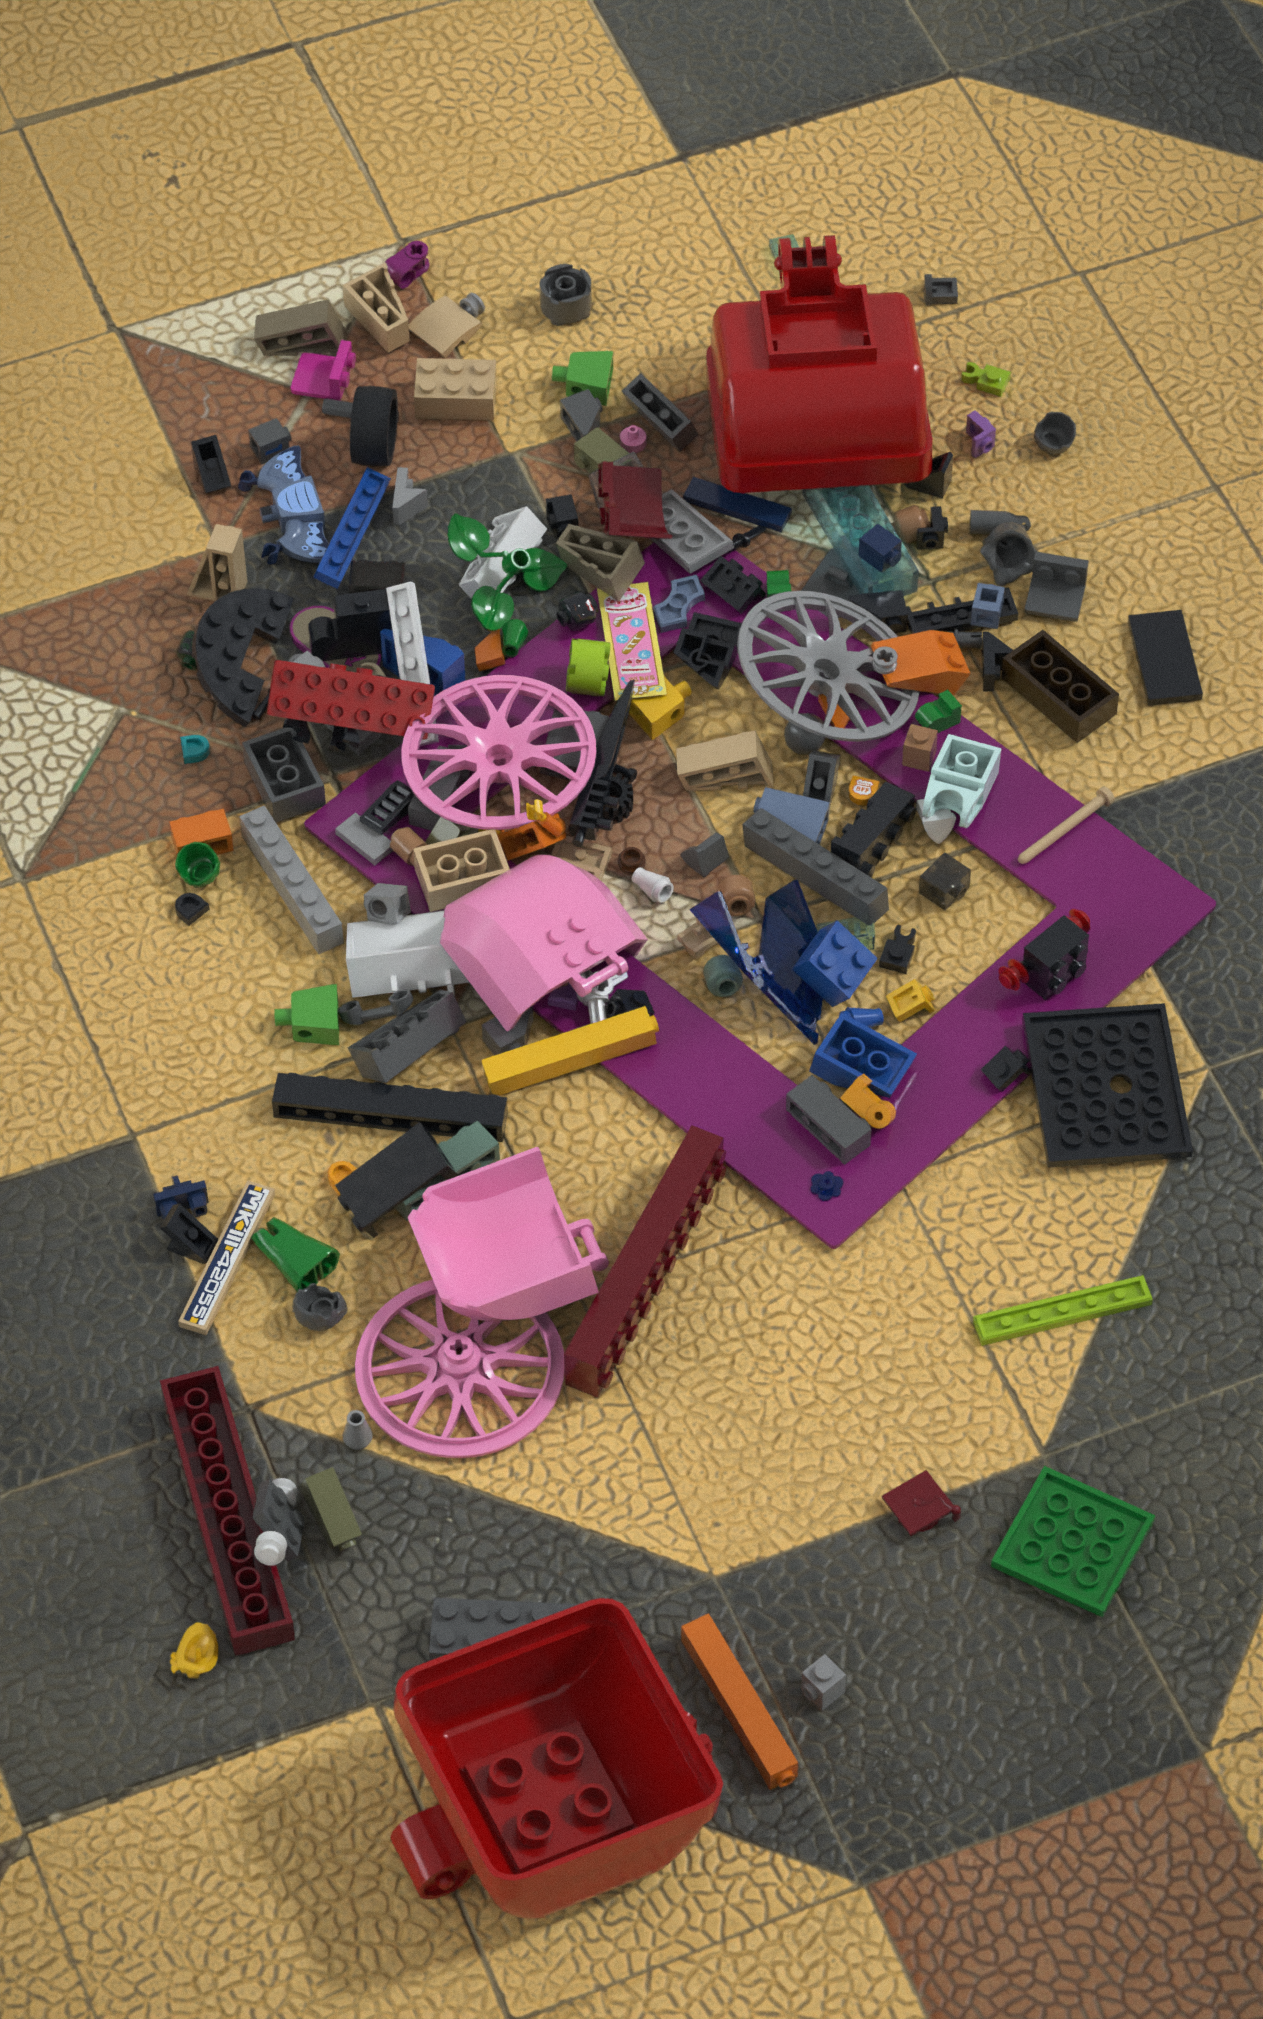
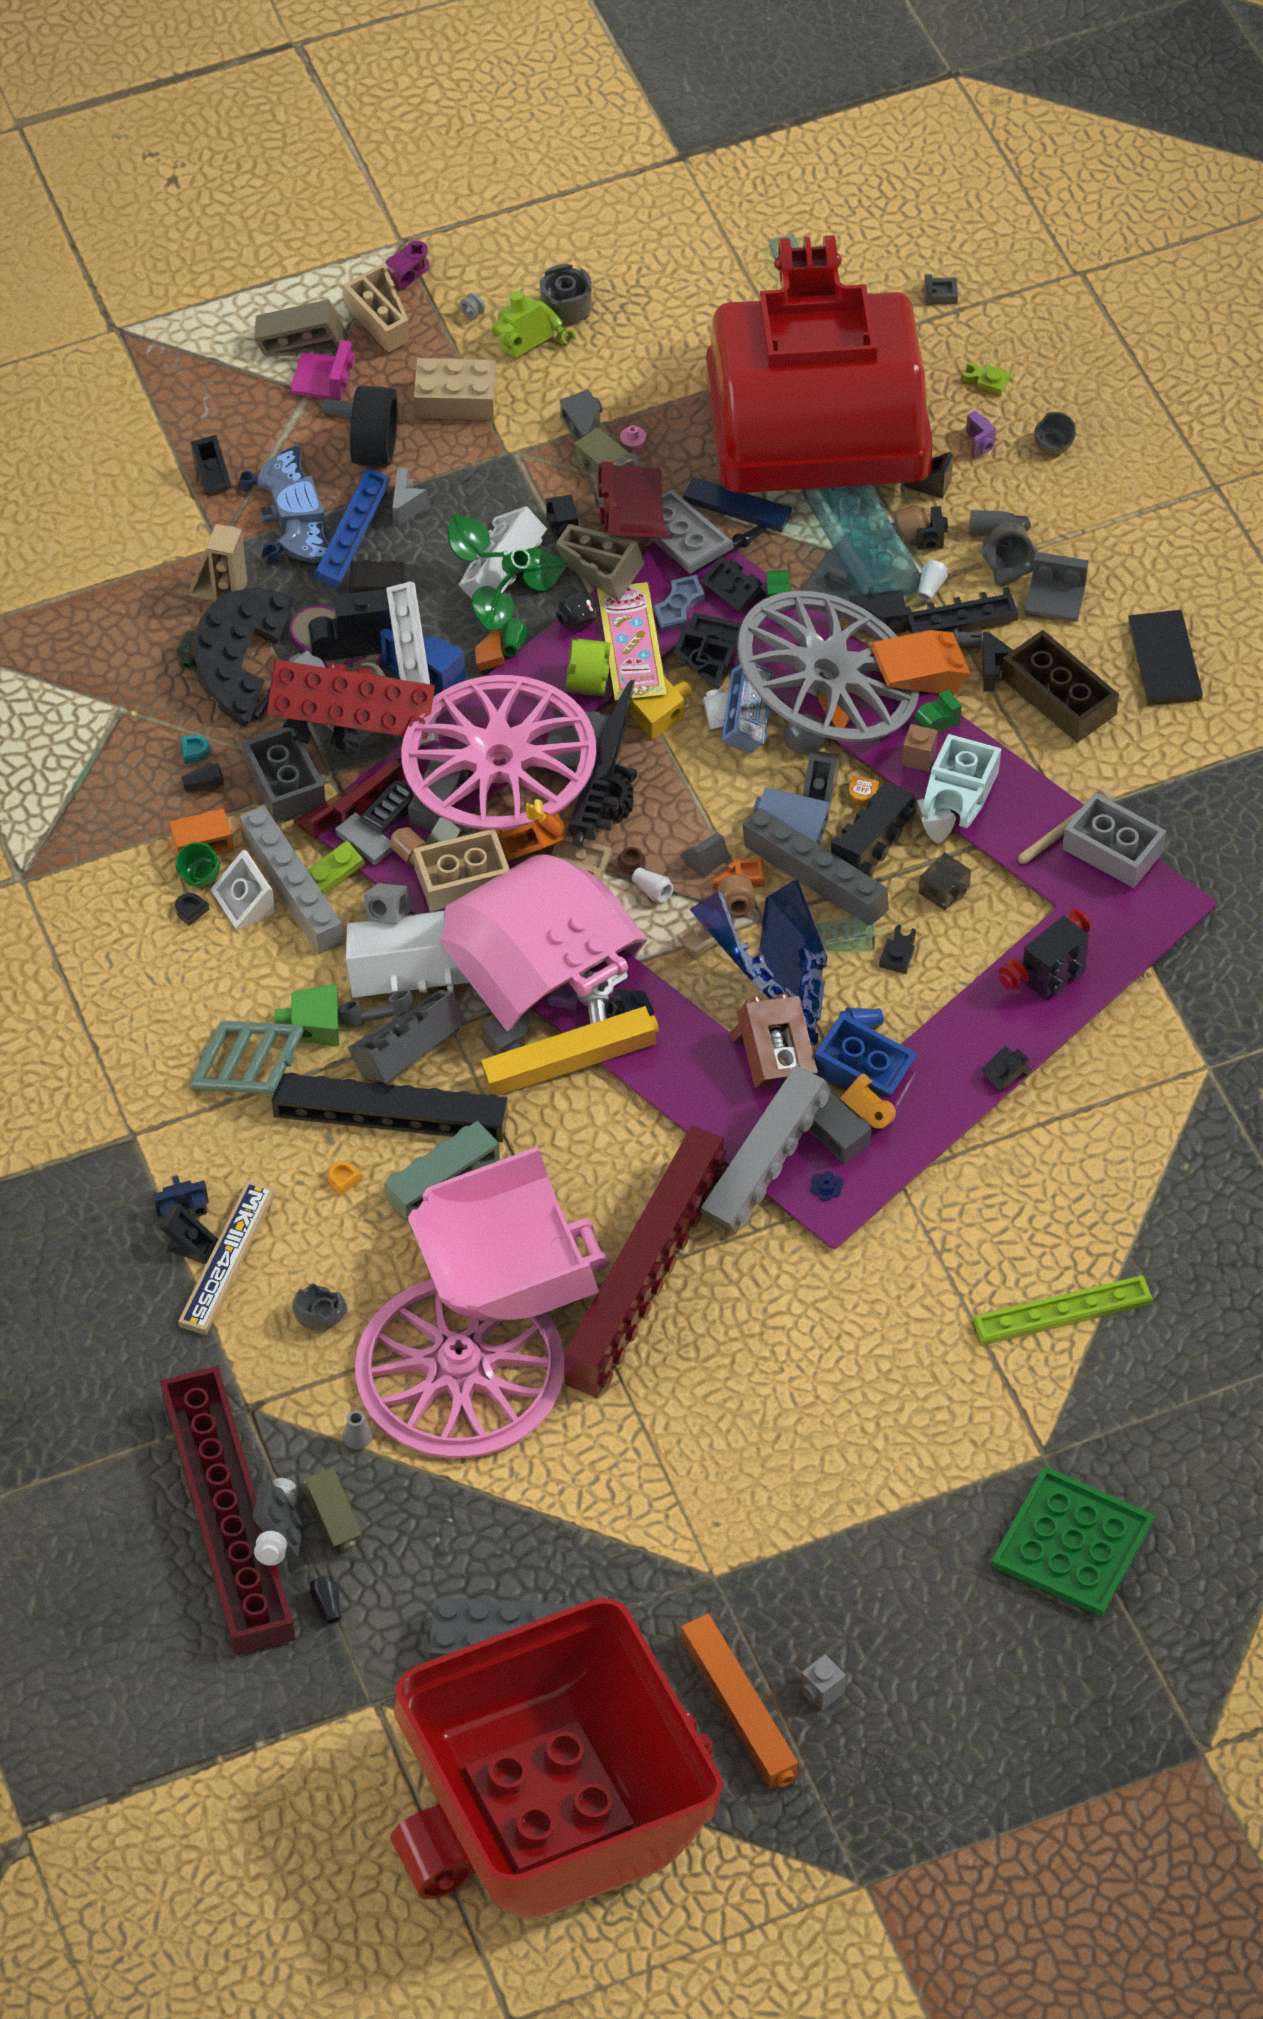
(196, 1651): yellow hat -> none
(203, 778): none -> black cone
(244, 892): none -> white slope
(248, 1082): none -> sand green bar
(269, 440): dark grey brick -> none
(295, 1253): green piece -> none
(326, 1598): none -> black cone
(336, 867): none -> lime plate
(350, 801): none -> dark red wedge
(393, 1177): black panel -> none
(444, 326): tan slope -> none
(527, 324): none -> lime torso
(587, 371): bright green torso -> none
(660, 412): dark grey brick -> none
(715, 708): none -> white bracket
(722, 976): sand green head -> none
(725, 761): tan wedge -> none
(745, 712): none -> medium blue brick
(749, 868): none -> orange tile
(766, 1149): none -> light grey brick
(773, 1031): none -> brick
(834, 963): blue brick -> none
(880, 548): dark blue brick -> none
(880, 665): light grey bush -> none
(910, 1000): yellow bracket -> none
(920, 1504): dark red hat -> none
(932, 577): none -> white cone
(987, 605): sand blue brick -> none
(1072, 1070): black plate -> none
(1114, 839): none -> light grey brick

